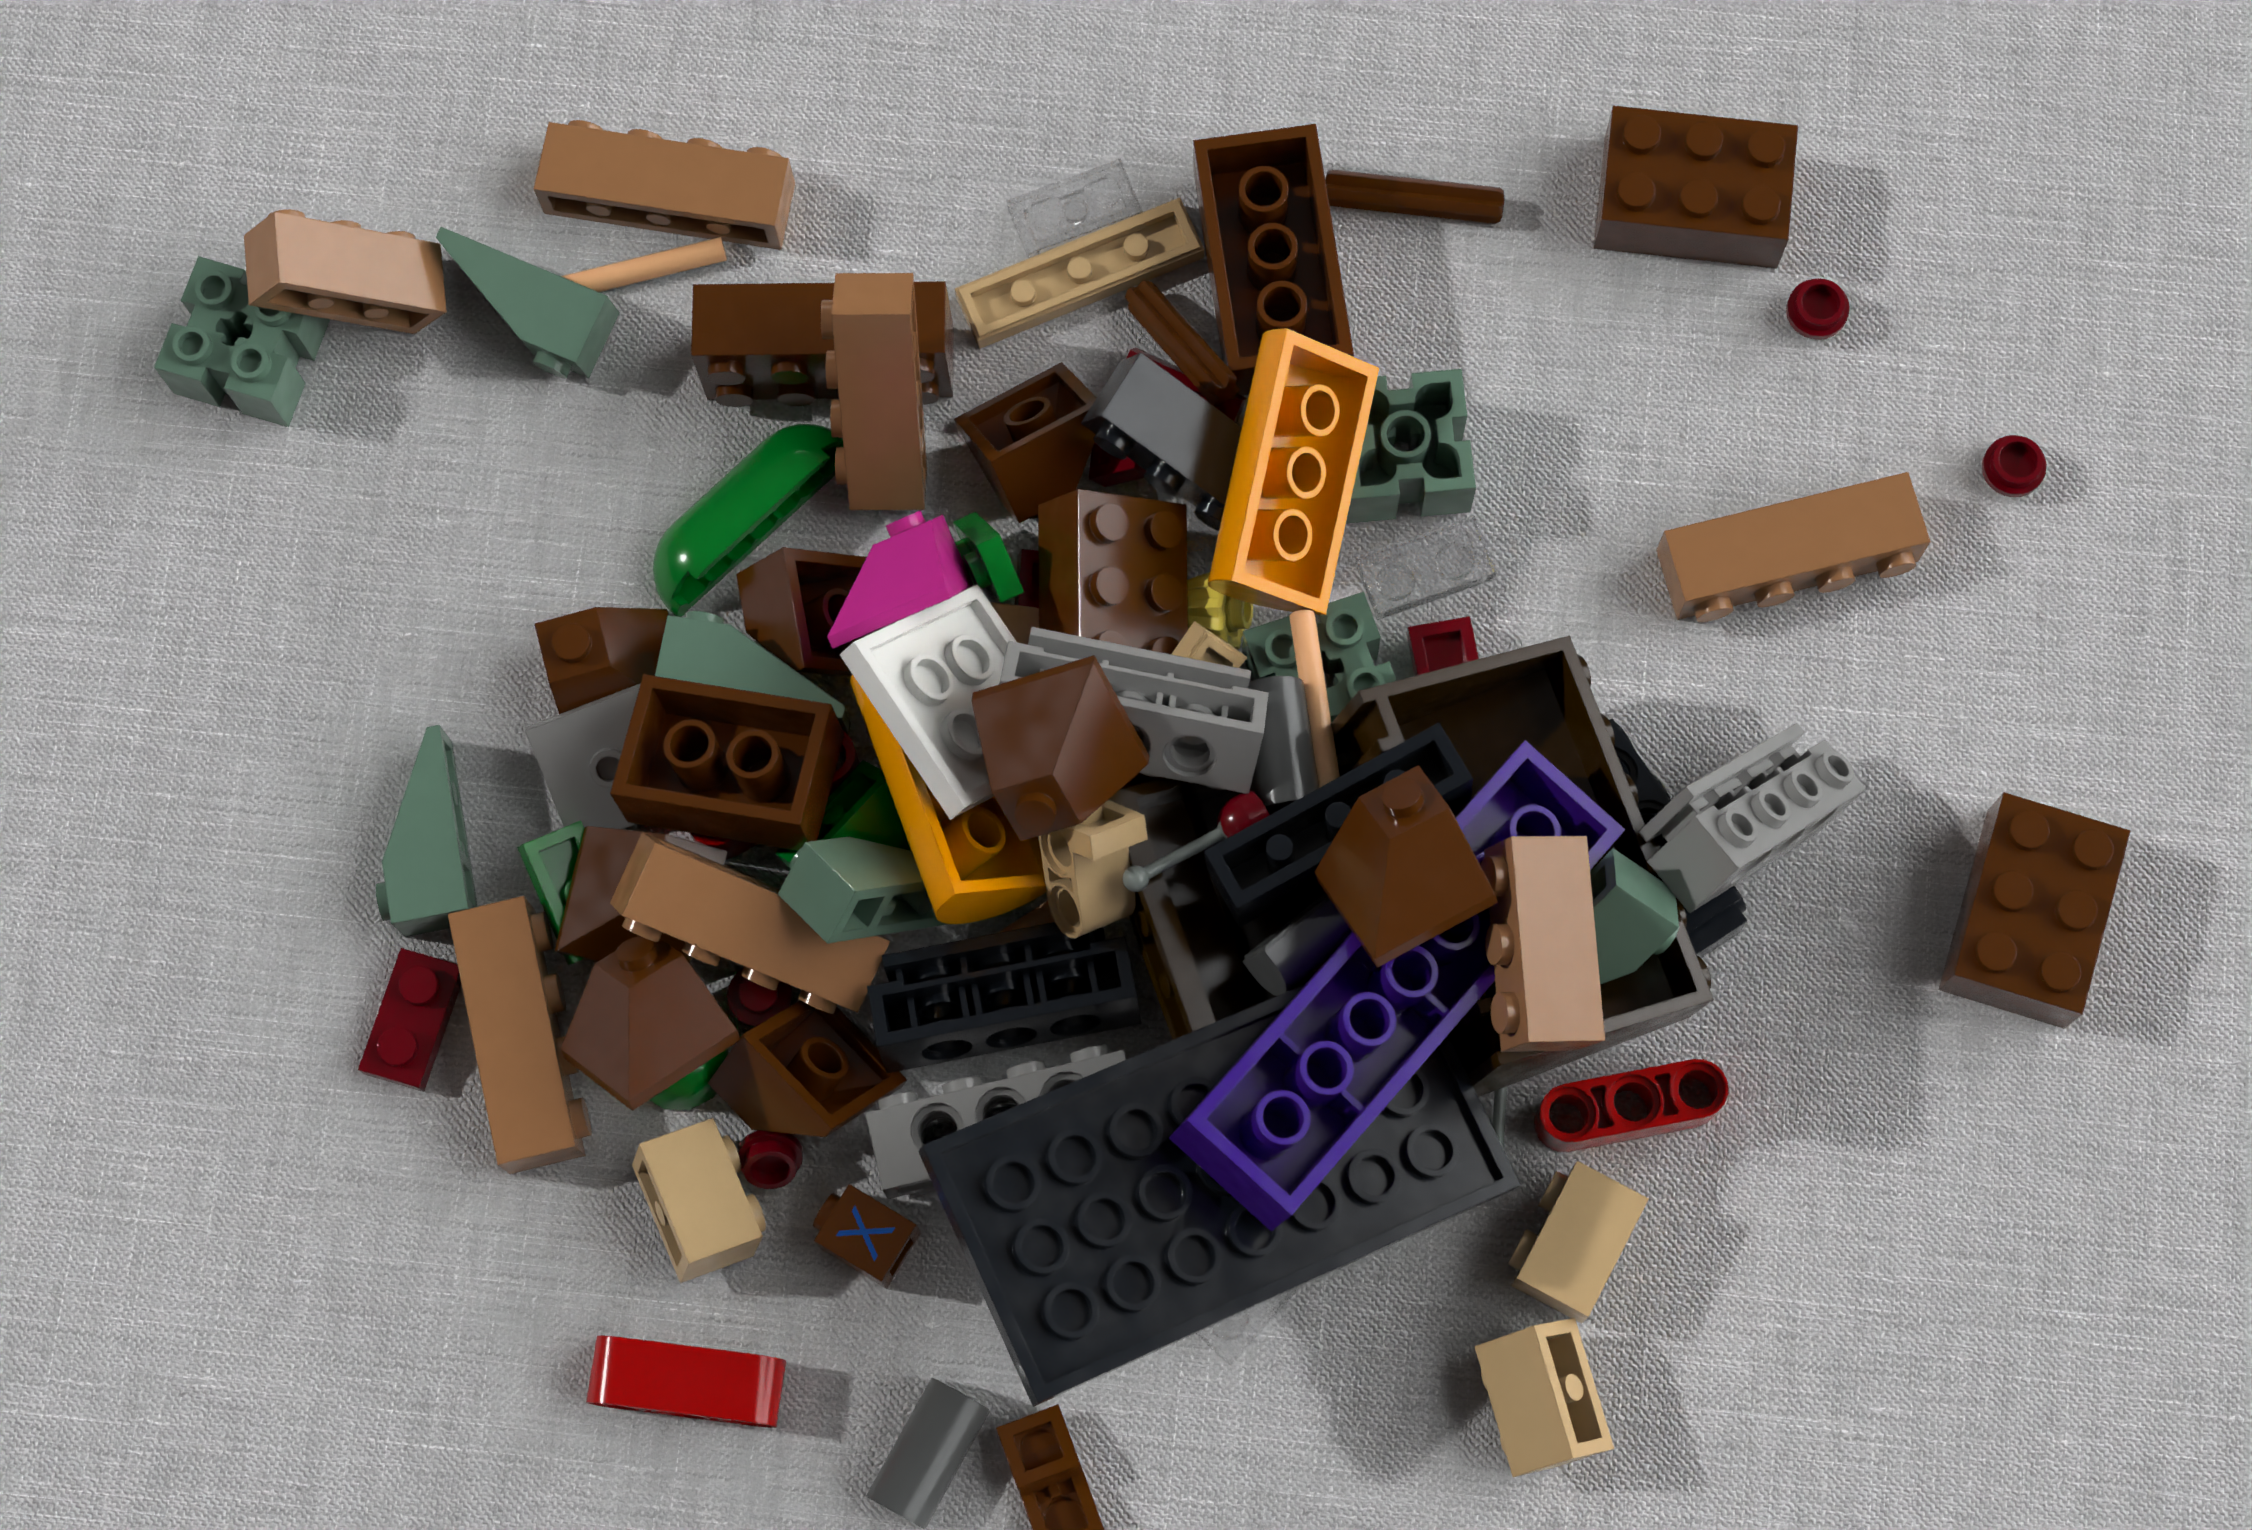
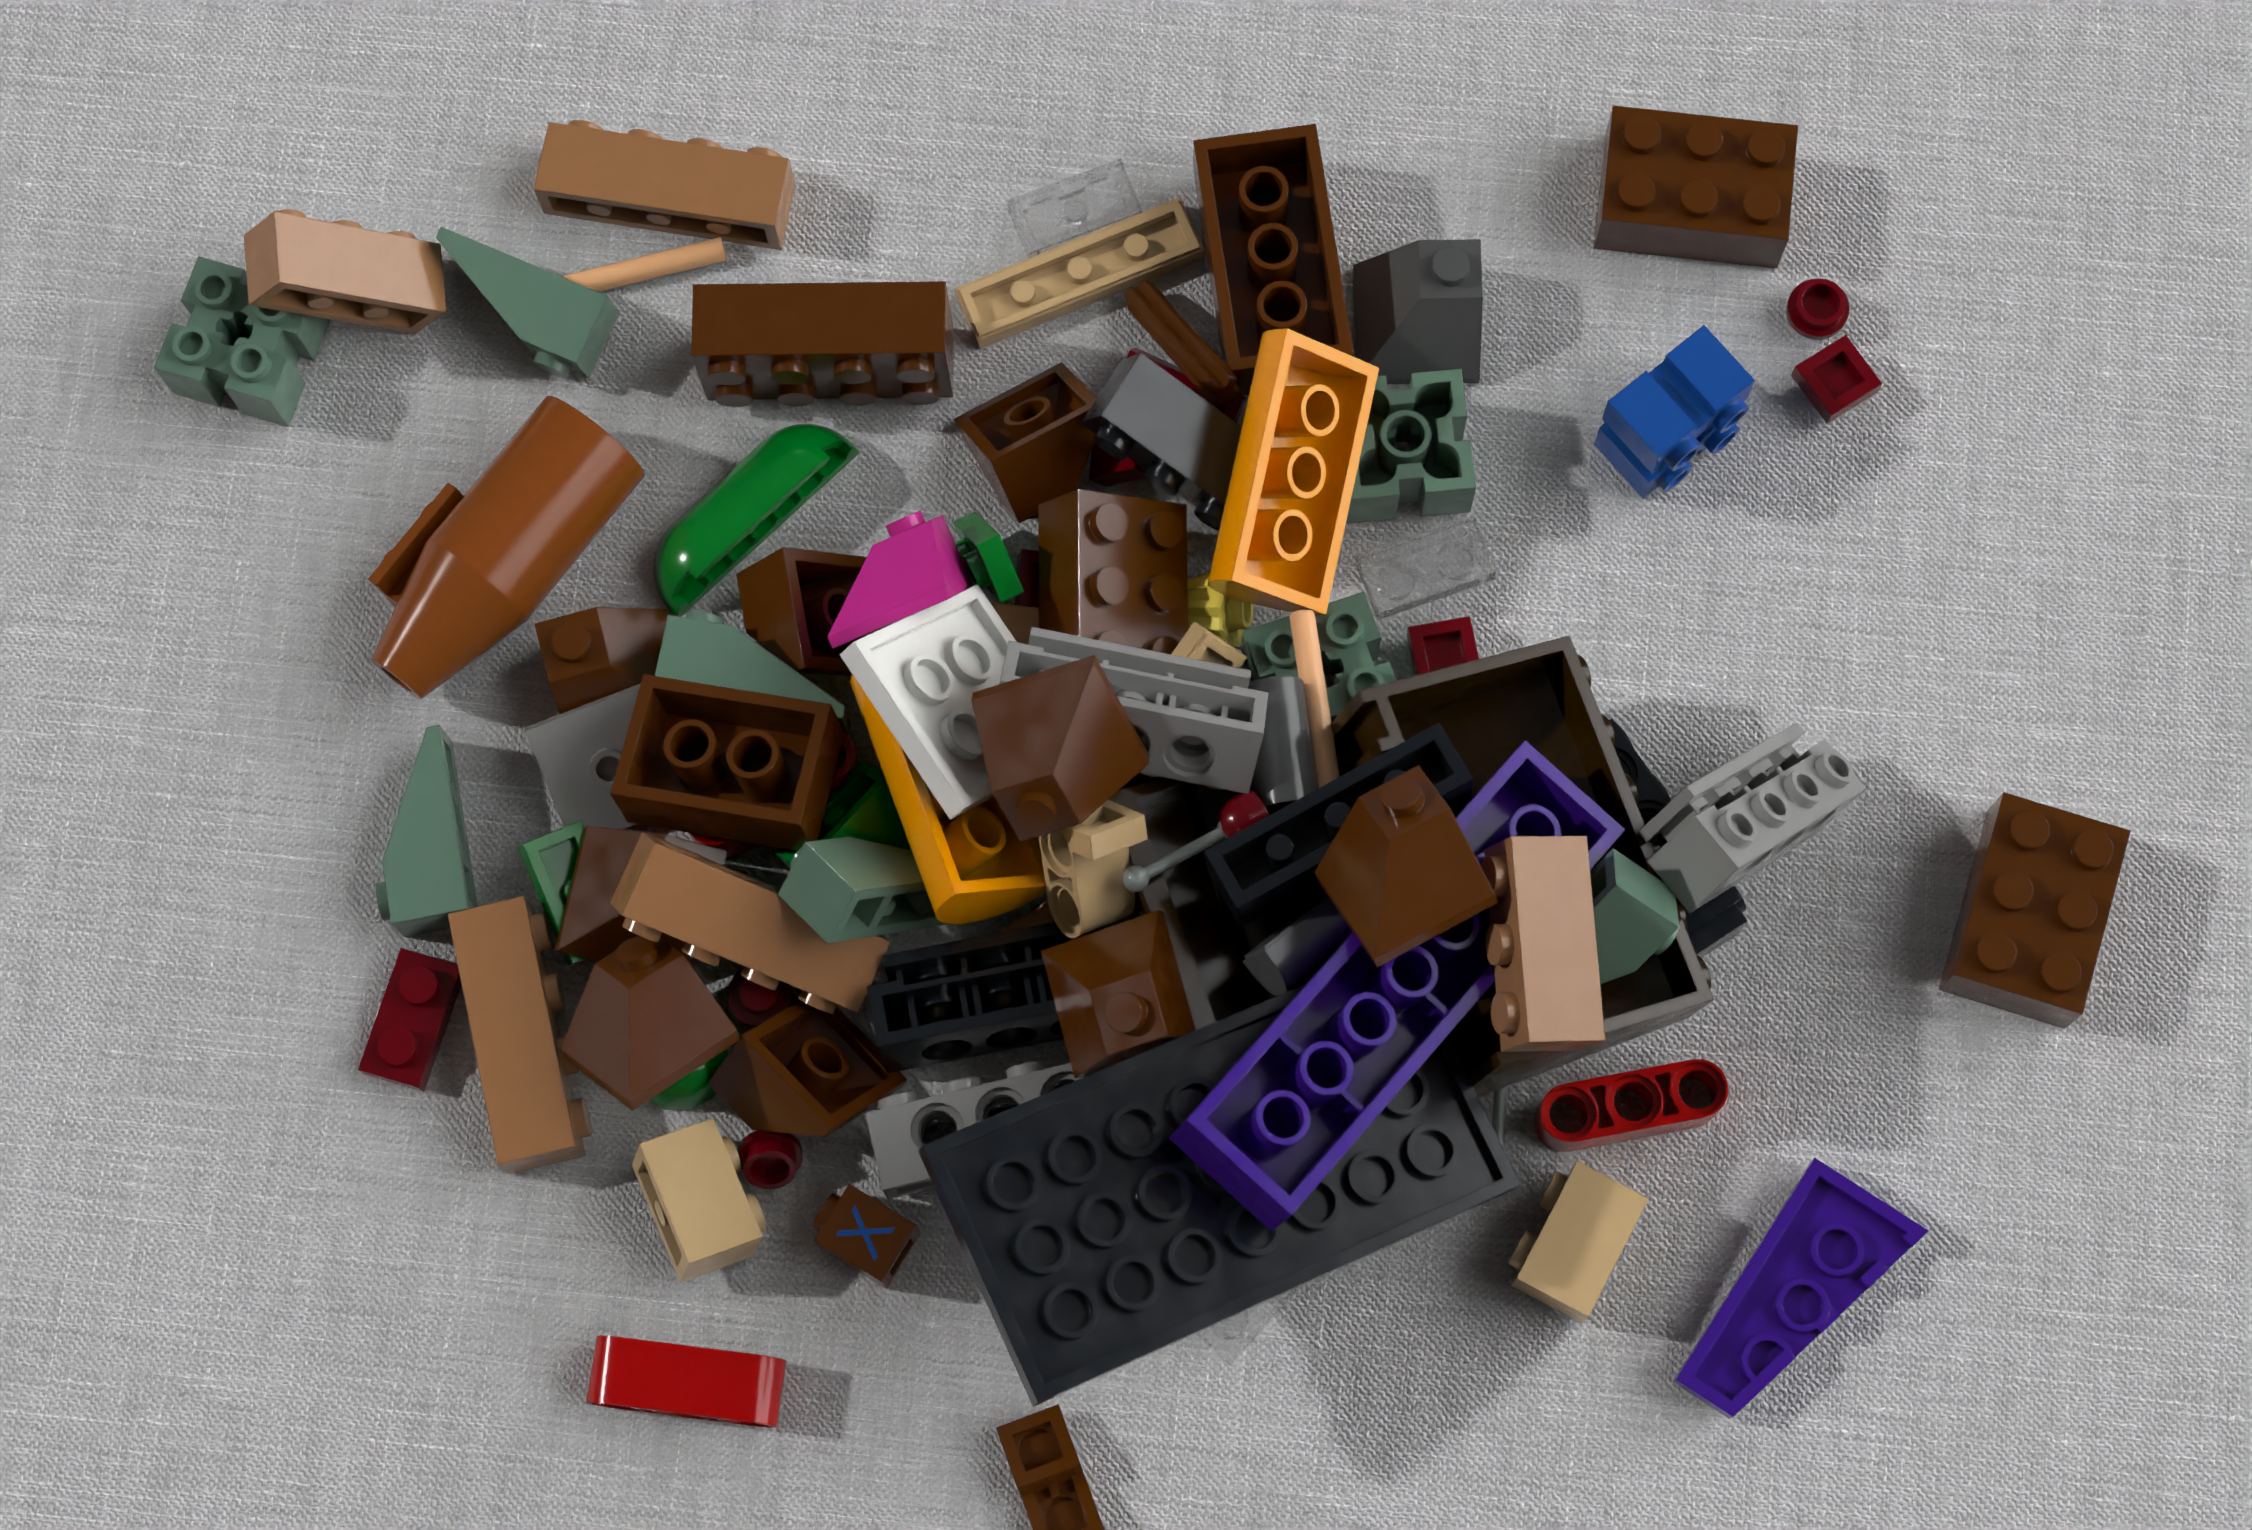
(491, 557): none -> dark orange piece
(878, 390): medium nougat brick -> none
(928, 1453): dark grey brick -> none
(1118, 993): none -> reddish brown slope
(1415, 196): reddish brown axle -> none
(1420, 309): none -> dark grey slope
(1543, 1397): tan brick -> none
(1675, 413): none -> blue brick
(1793, 547): medium nougat brick -> none
(1803, 1274): none -> dark purple wing
(1836, 379): none -> dark red plate
(2014, 466): dark red plate -> none

